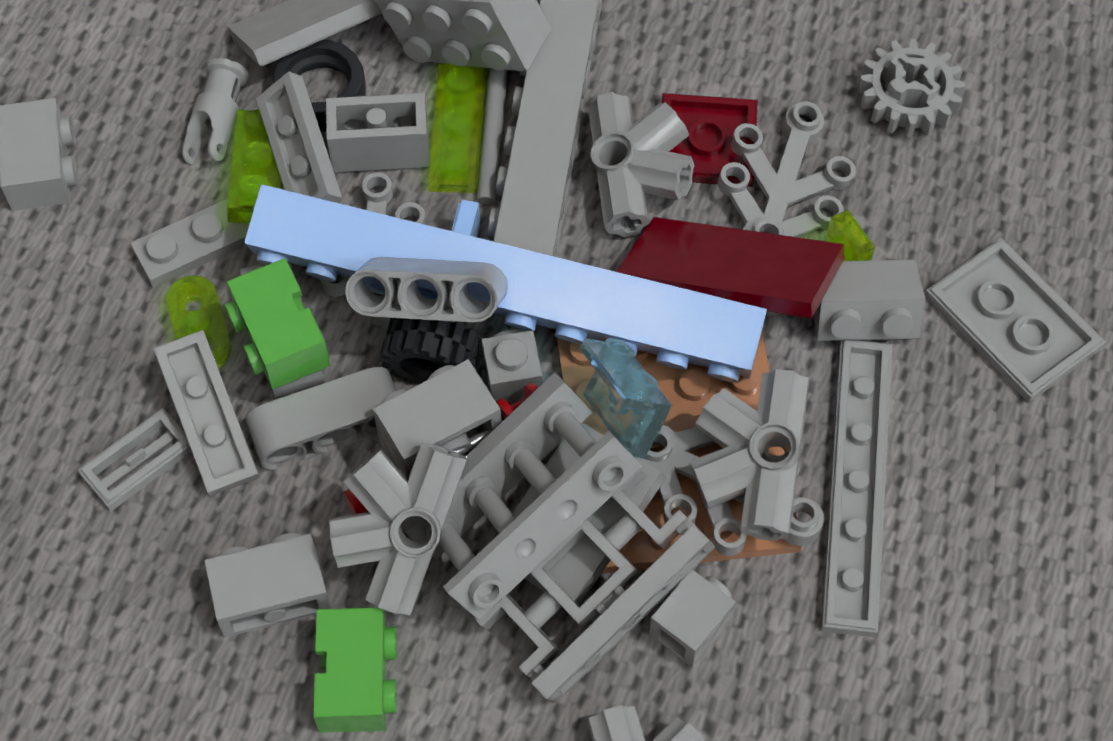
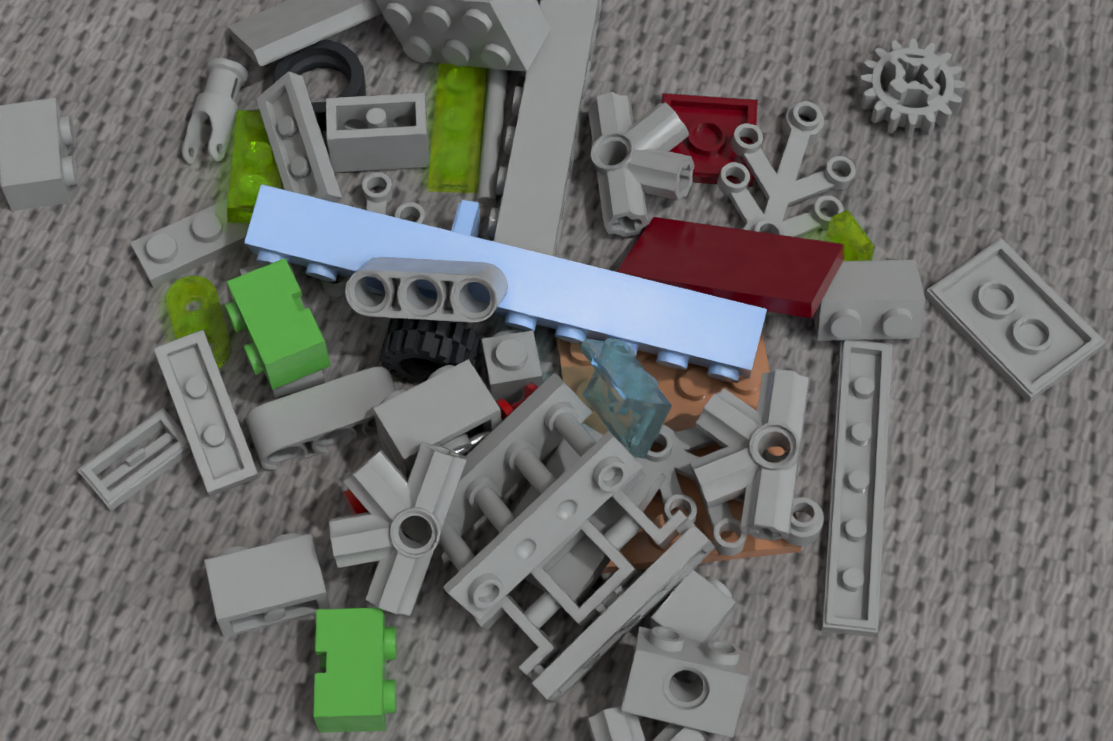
(706, 704): none -> light grey brick

